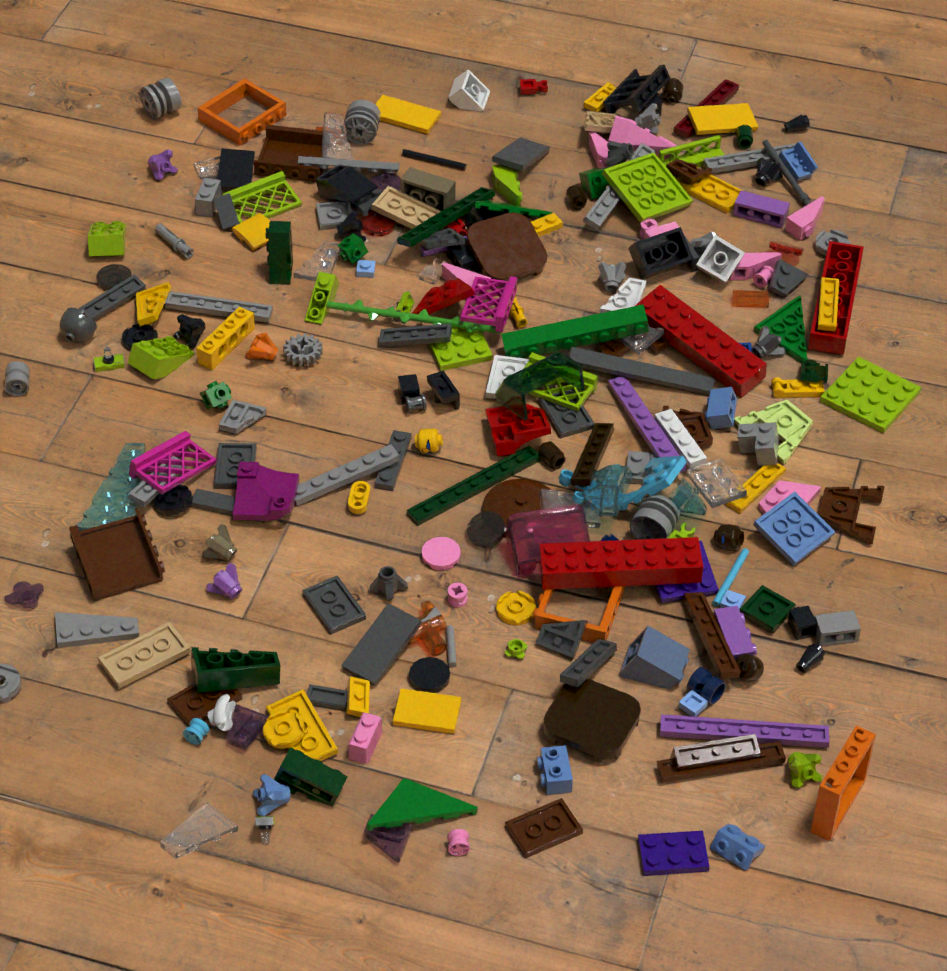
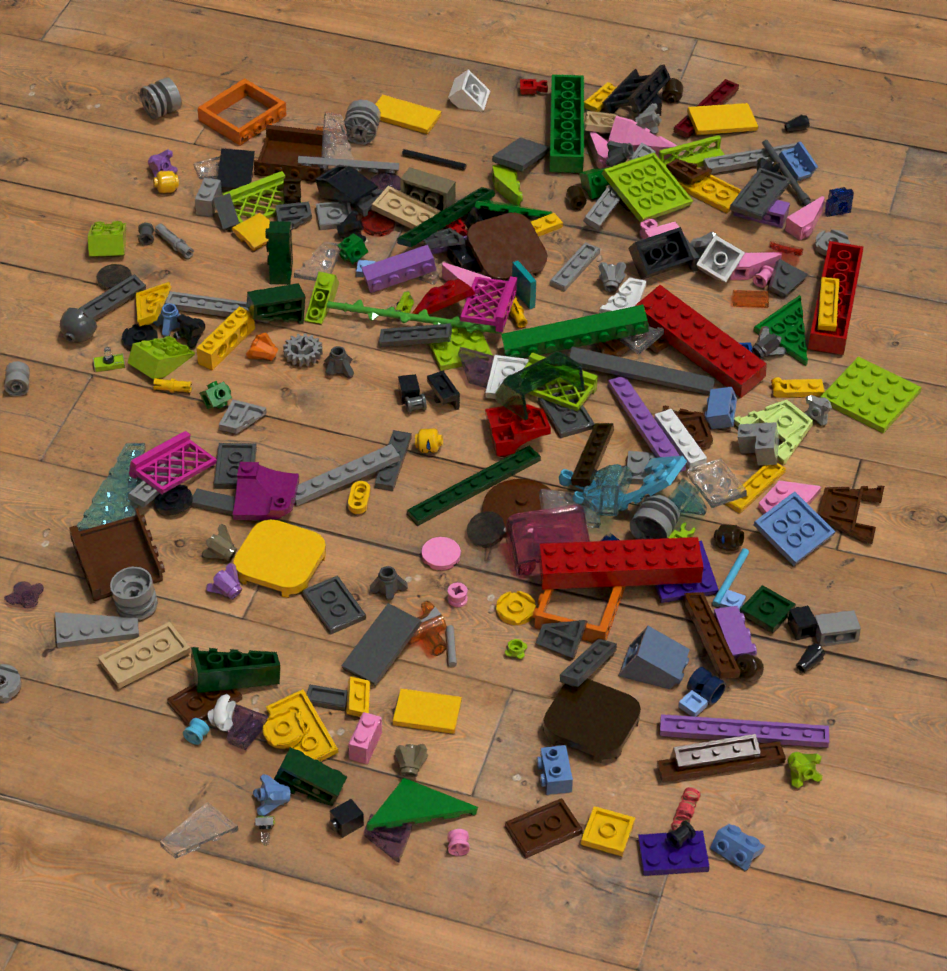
(134, 593): none -> light grey wheel
(146, 237): none -> dark grey bush
(166, 181): none -> yellow head
(168, 319): none -> medium blue rock
(172, 385): none -> yellow pin
(278, 302): none -> dark green wedge
(280, 556): none -> yellow tile
(291, 191): none -> dark brown brick
(295, 212): none -> dark grey wing
(339, 362): none -> dark grey rock
(346, 818): none -> black brick
(399, 268): none -> medium lavender brick
(411, 758): none -> dark tan rock
(429, 674): black tile -> none
(476, 366): none -> wing
(525, 284): none -> teal tile
(552, 454): dark brown brick -> none
(567, 123): none -> green brick
(574, 267): none -> light grey tile
(608, 831): none -> yellow plate
(681, 834): none -> black bush
(683, 807): none -> coral piece
(744, 136): dark green brick -> none
(760, 194): none -> dark grey tile
(813, 371): dark green plate -> none
(818, 409): none -> light grey rock
(835, 802): orange window -> none
(839, 201): none -> clear blue brick

